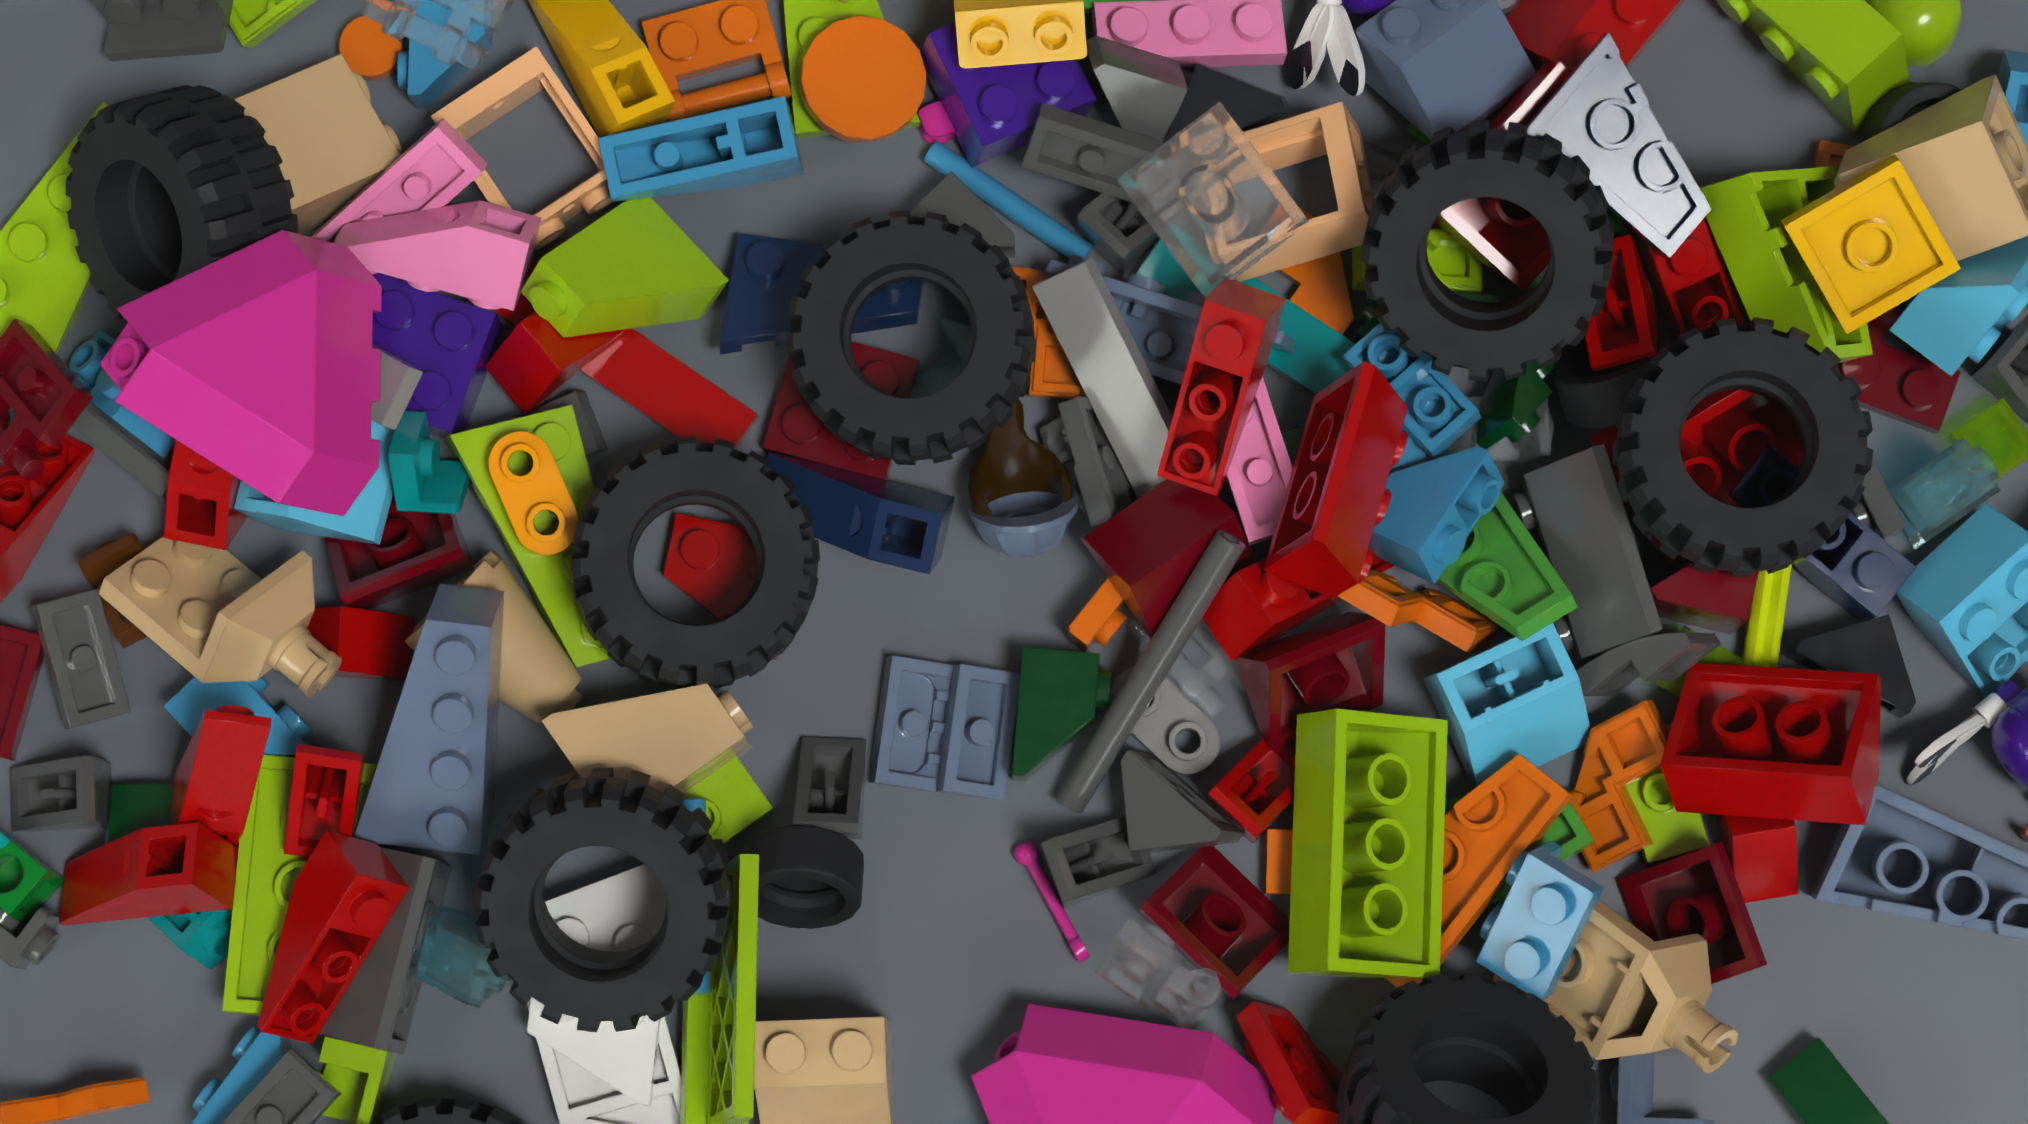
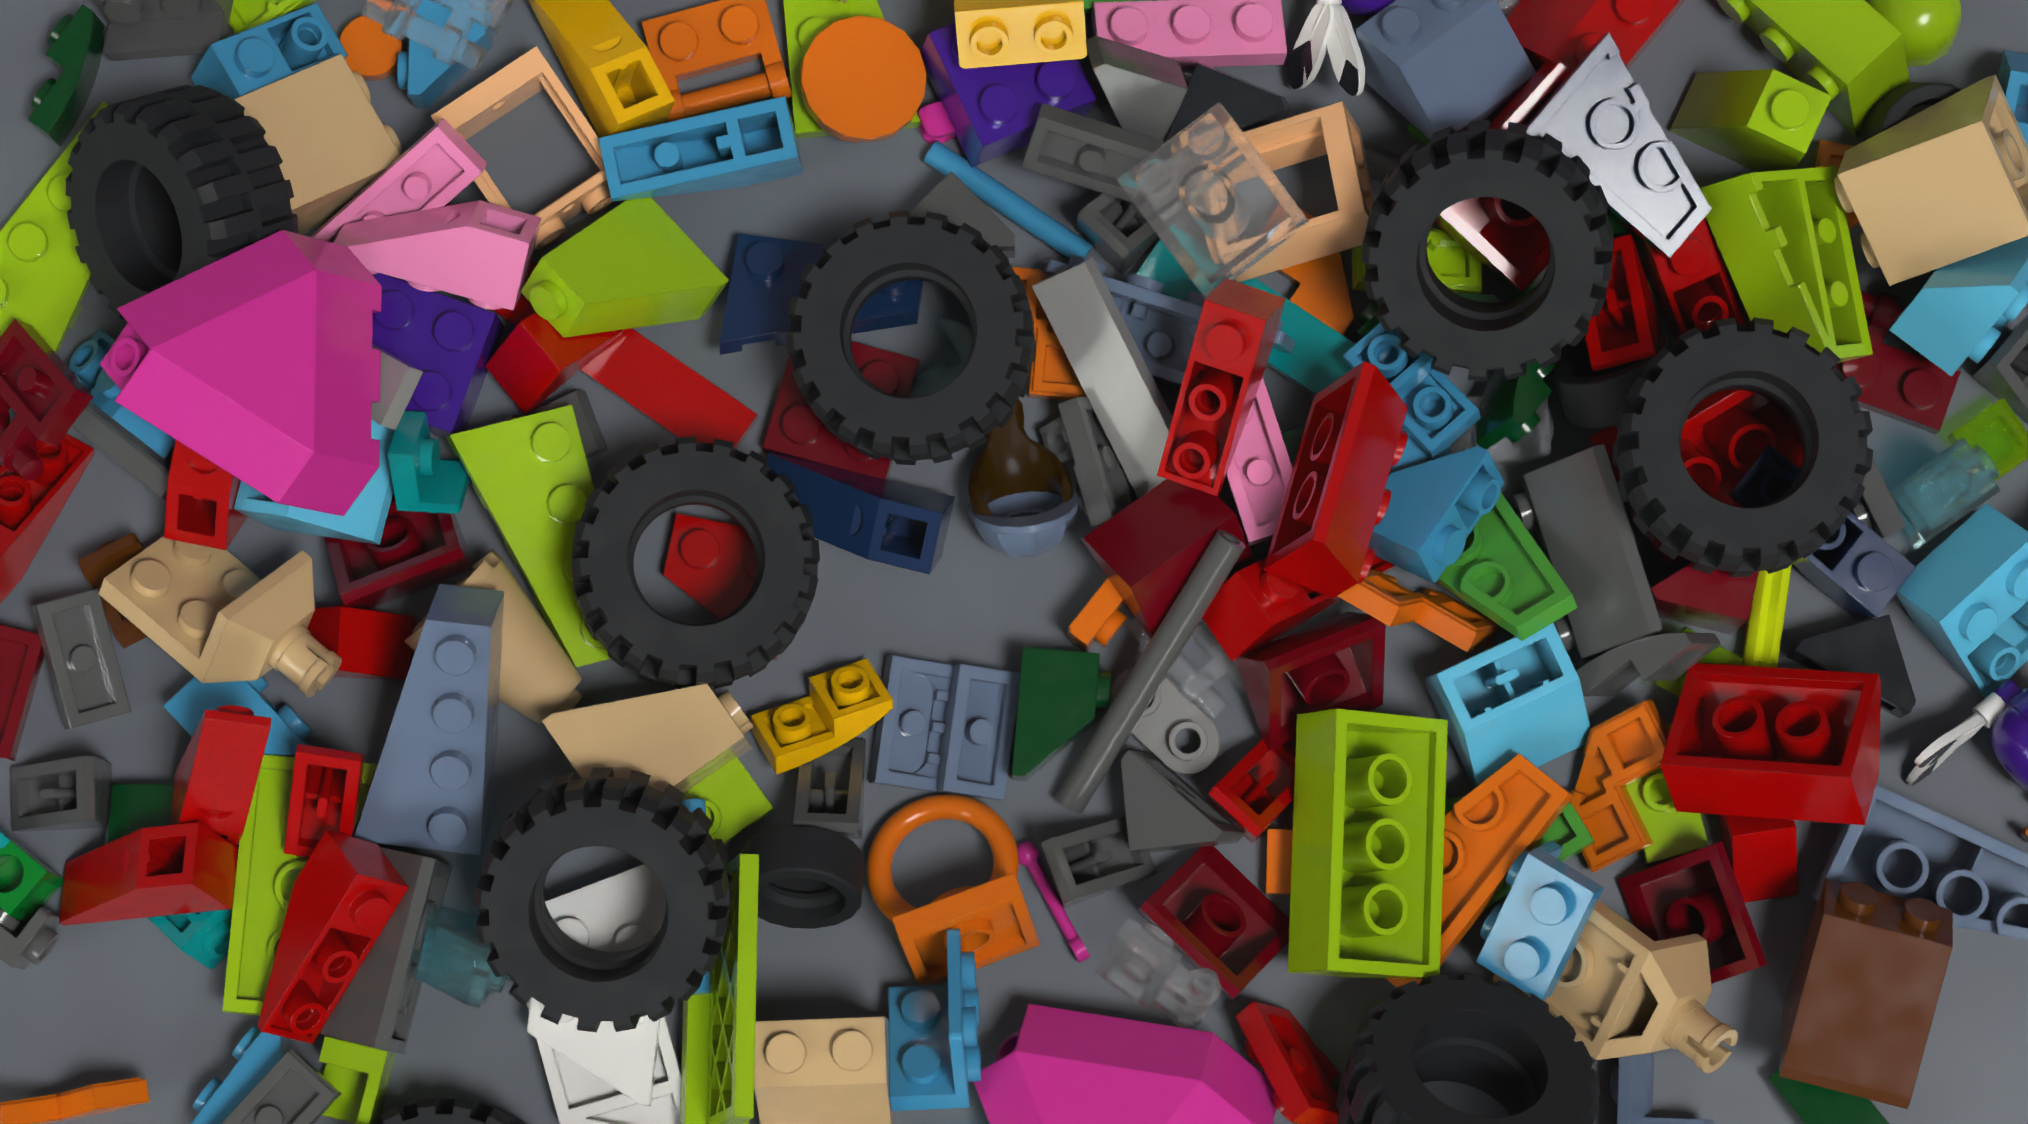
(77, 52): none -> dark green slope
(268, 53): none -> dark azure slope
(533, 493): light orange plate -> none
(837, 710): none -> yellow slope
(936, 1037): none -> dark azure bracket
(989, 915): none -> orange tile
(1752, 117): none -> lime slope
(1865, 992): none -> reddish brown slope
(1870, 244): yellow plate -> none

